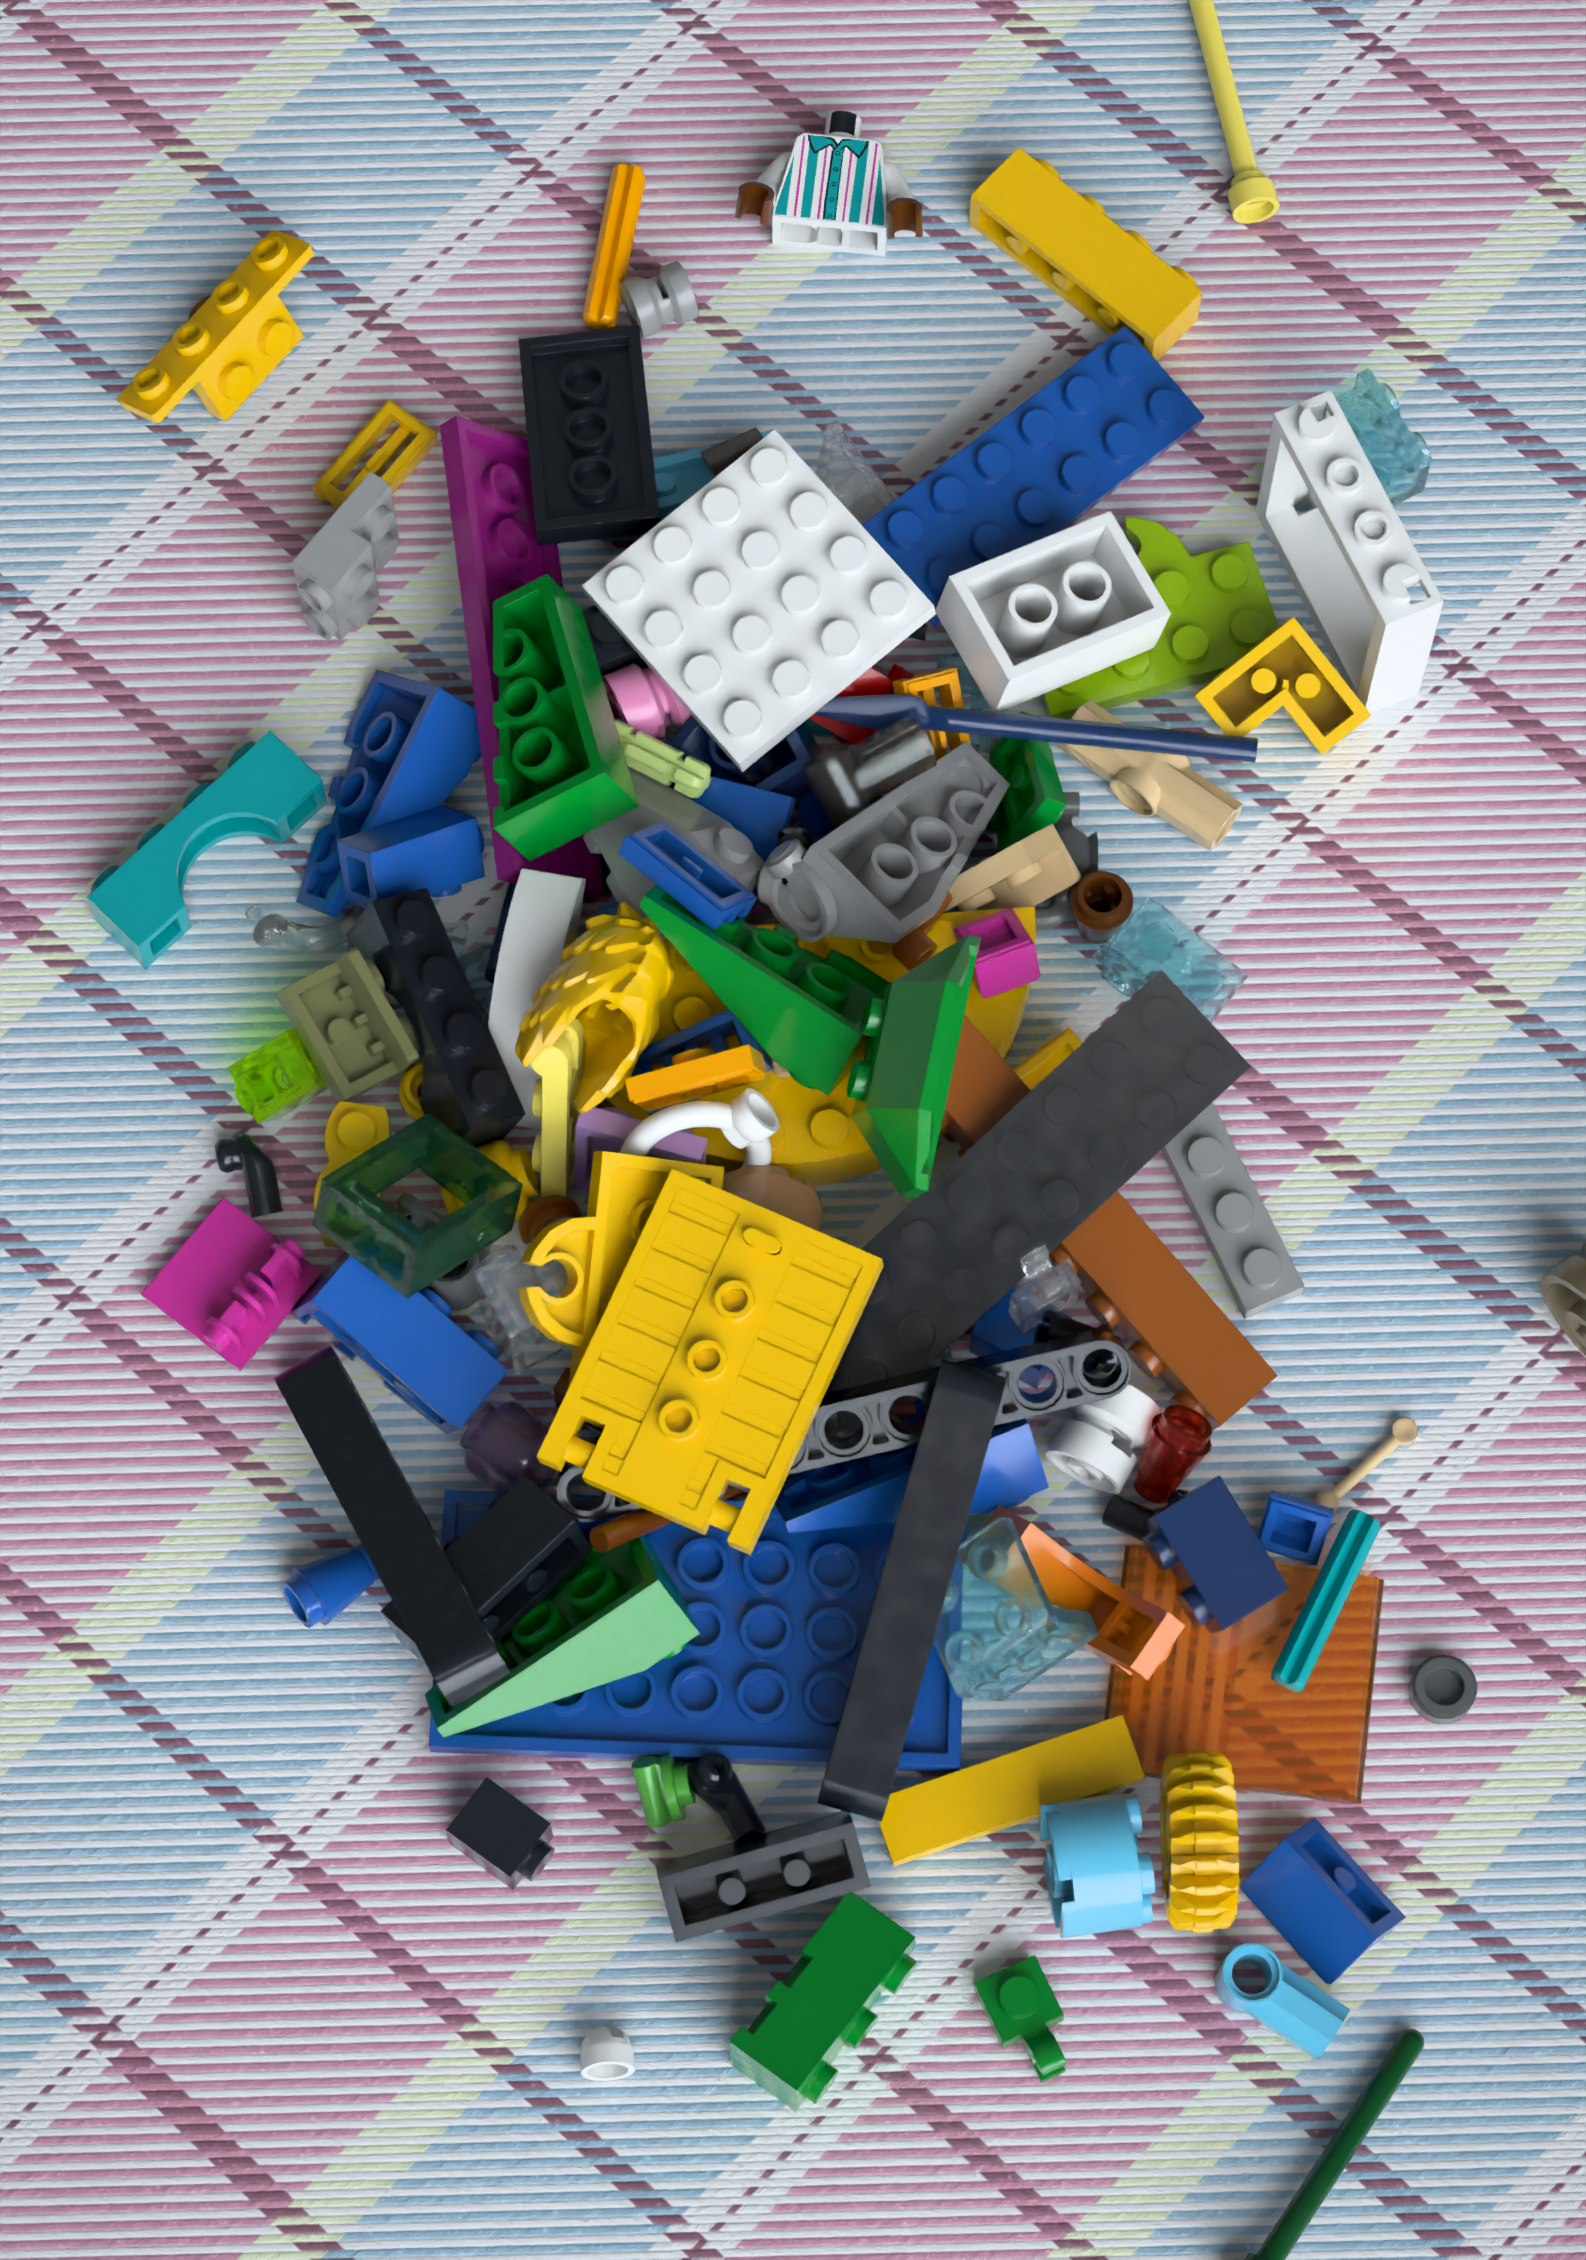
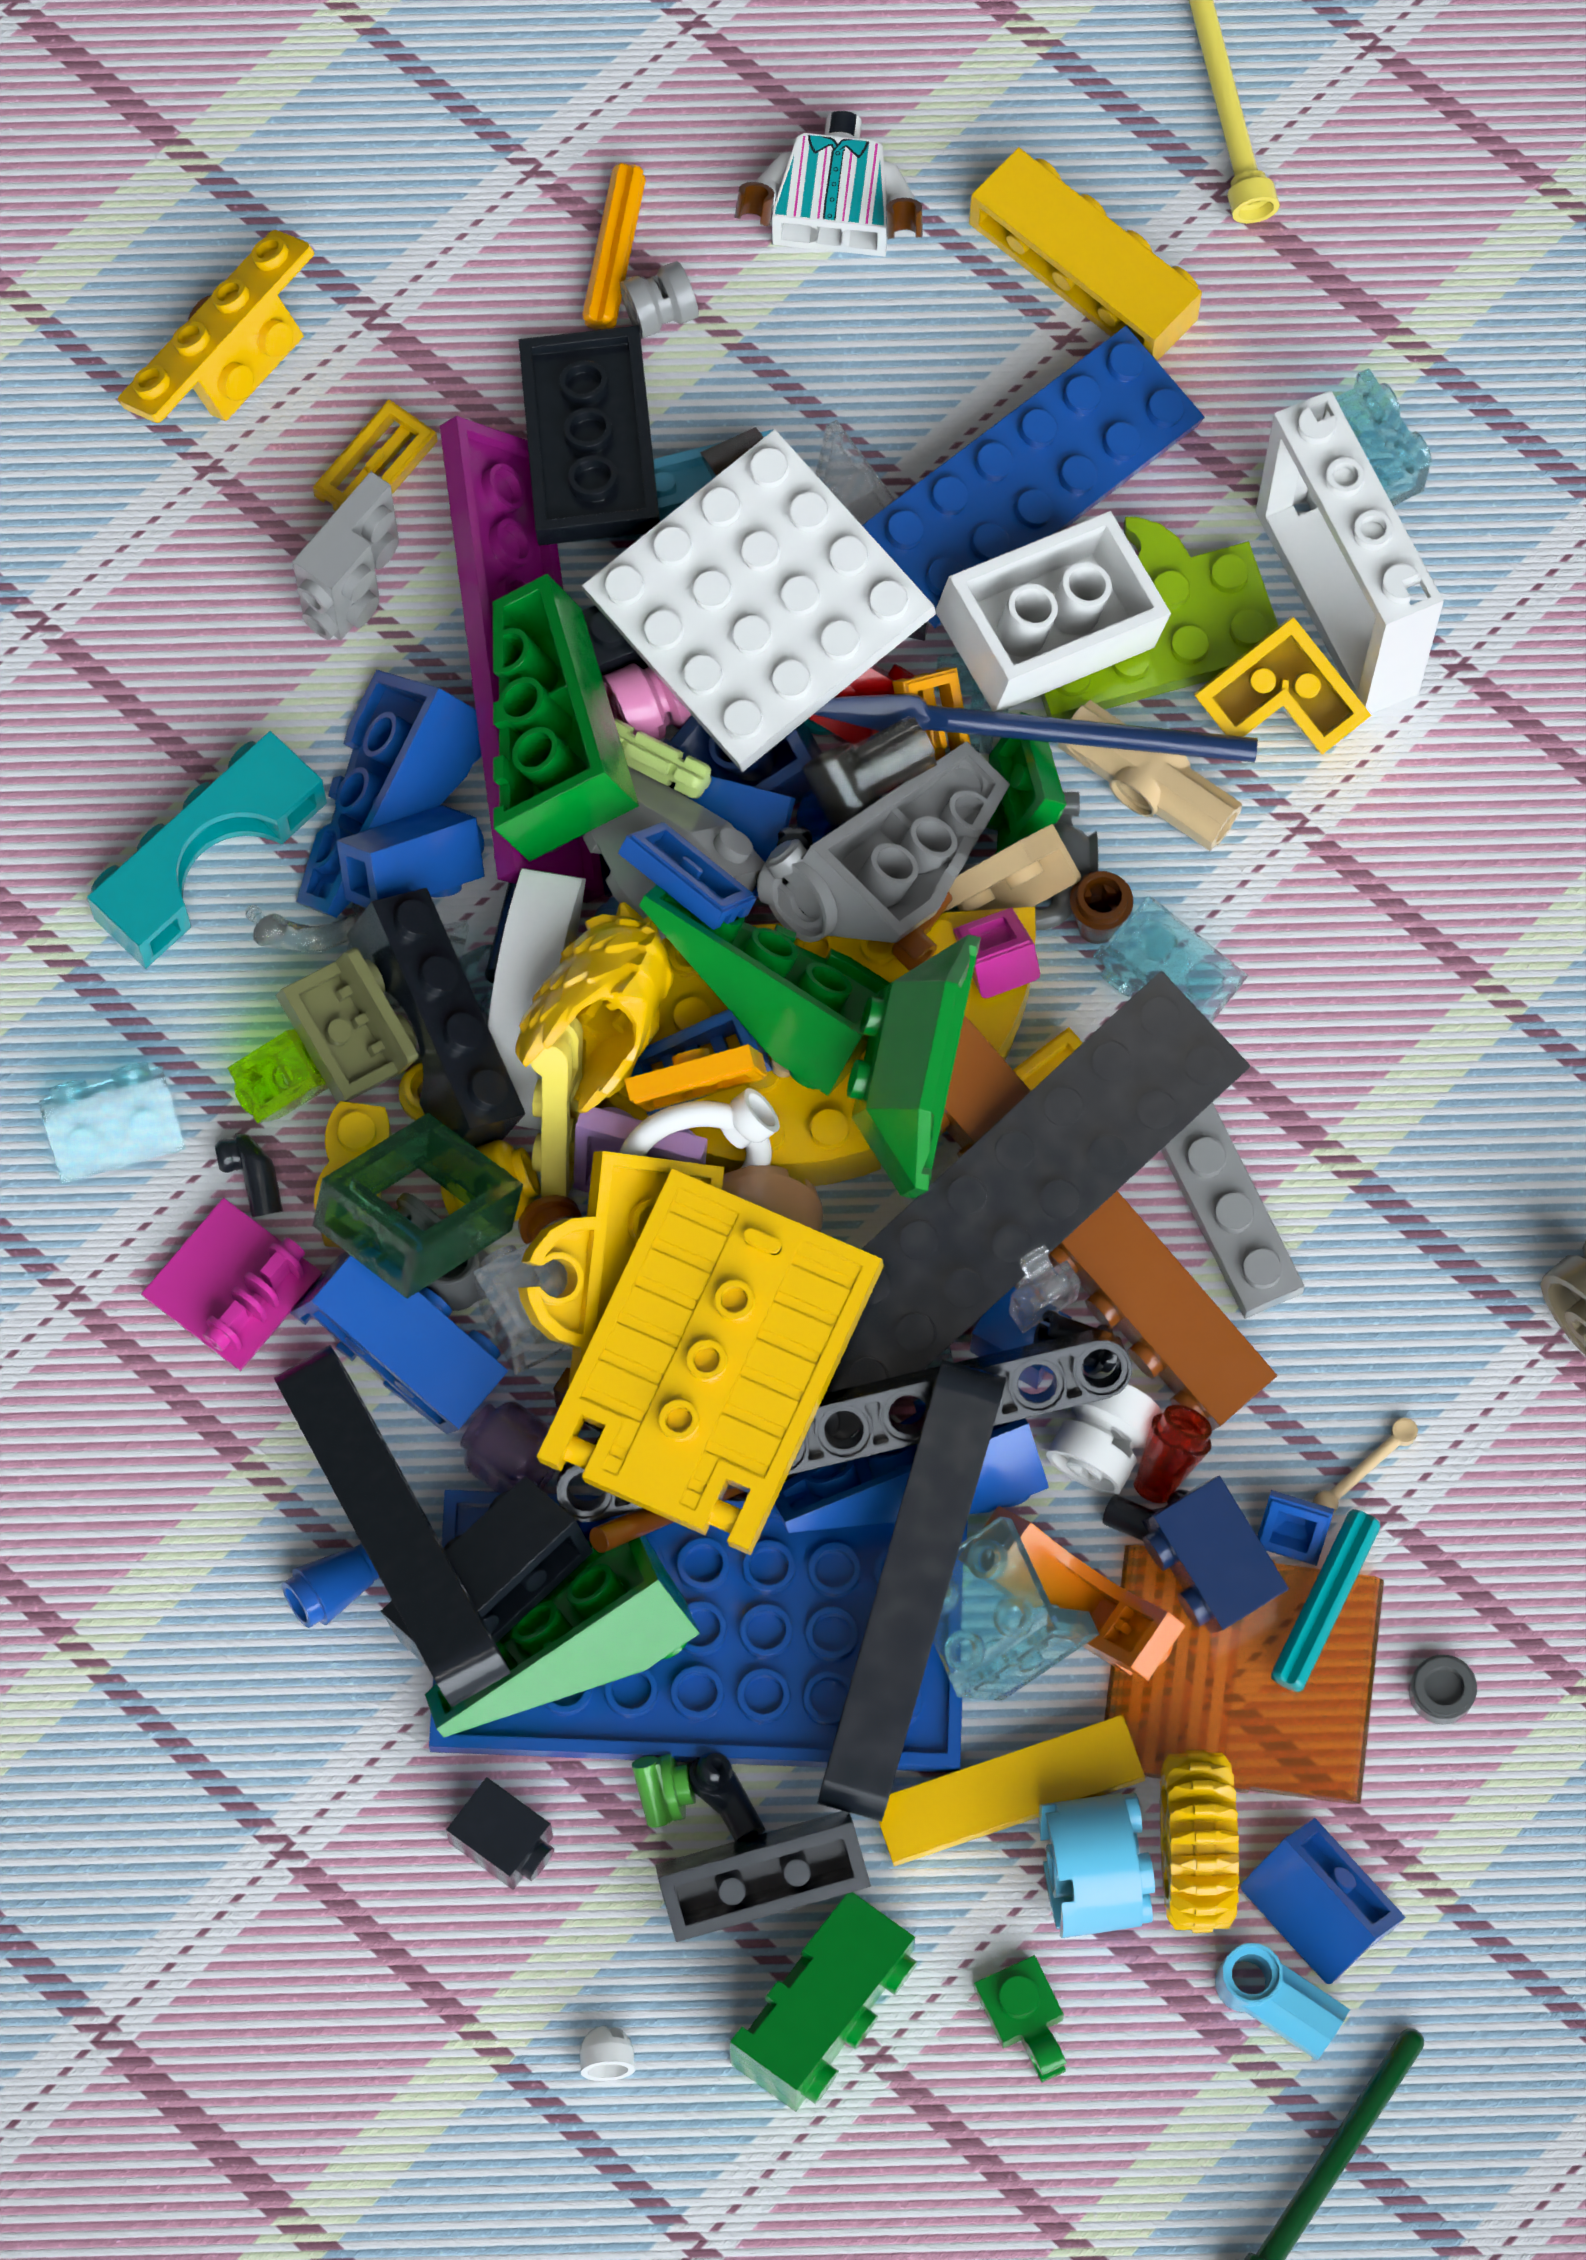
(111, 1121): none -> clear light blue bracket

